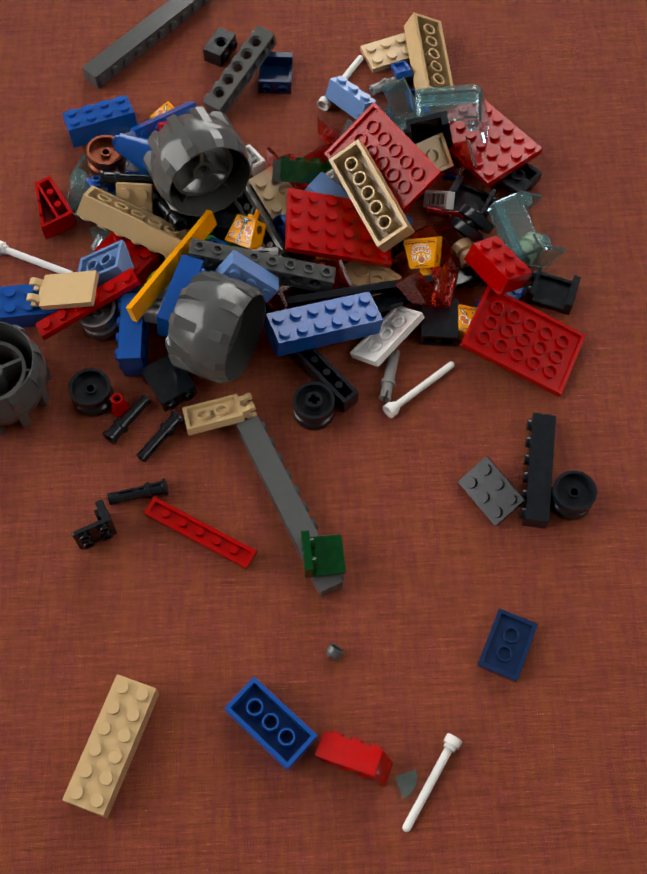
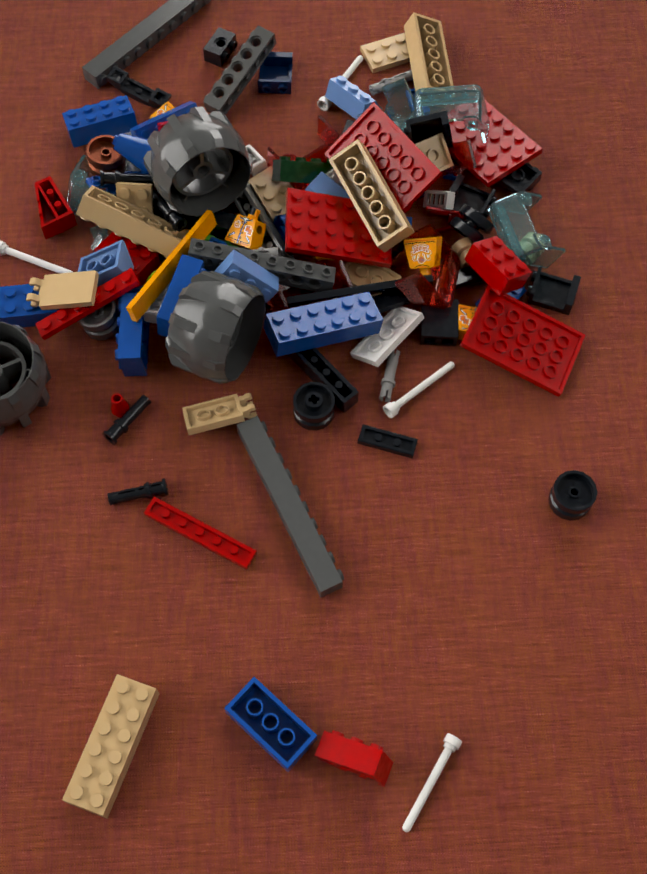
(91, 392): black wheel -> none
(95, 532): black bracket -> none
(136, 90): none -> black slope
(166, 430): black pin -> none
(168, 383): black panel -> none
(322, 555): dark green bracket -> none
(334, 651): dark grey hinge -> none
(387, 441): none -> black tile
(401, 70): blue tile -> none
(407, 782): clear light blue tile -> none
(491, 491): black plate -> none
(507, 645): dark blue plate -> none
(538, 470): black brick -> none

